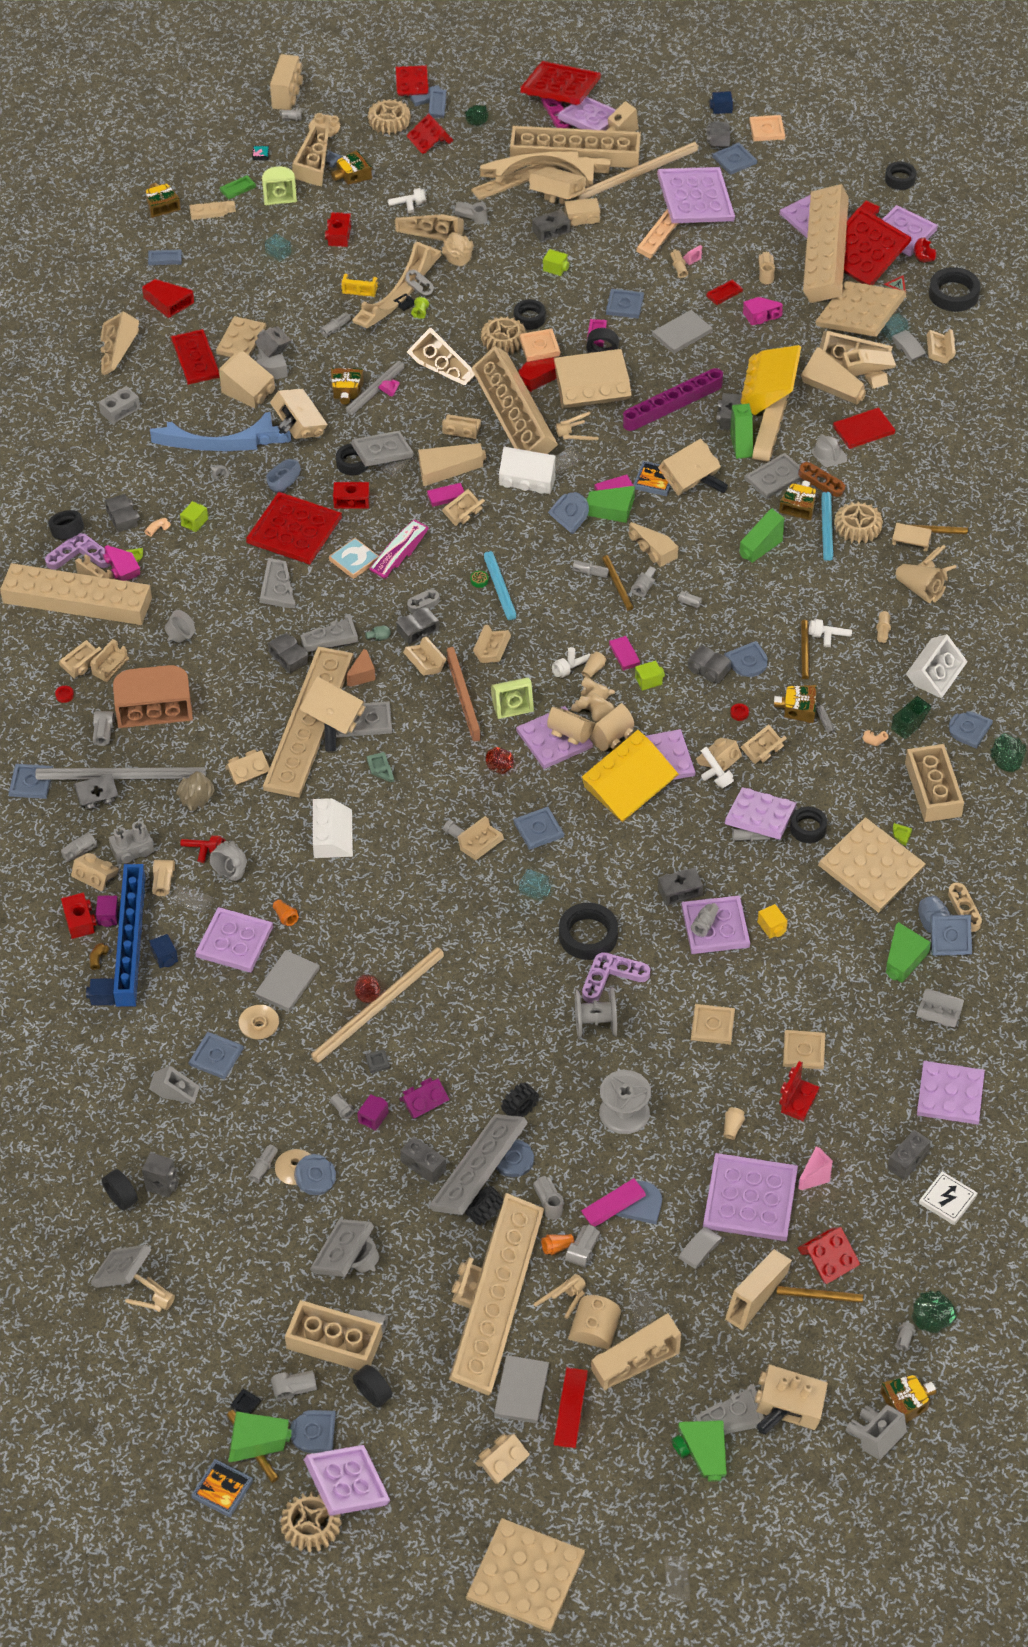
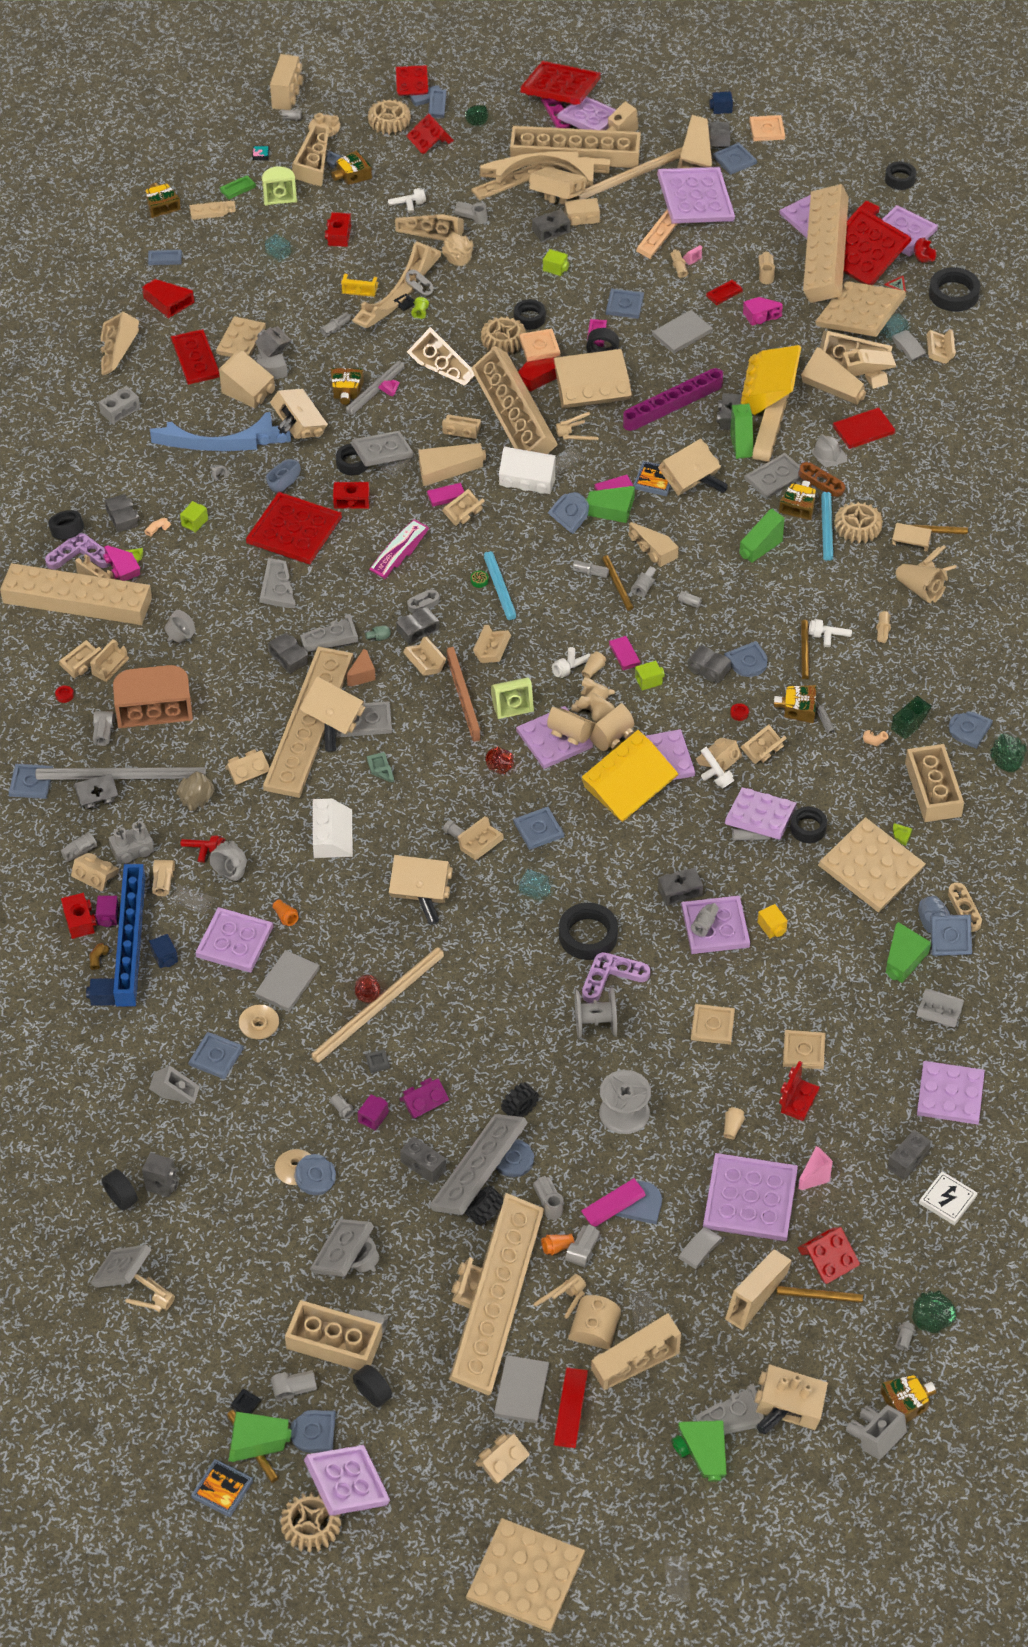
(263, 1164): light grey axle -> none
(353, 558): tile -> none
(421, 881): none -> tan piece
(696, 148): none -> tan slope
(937, 666): white slope -> none

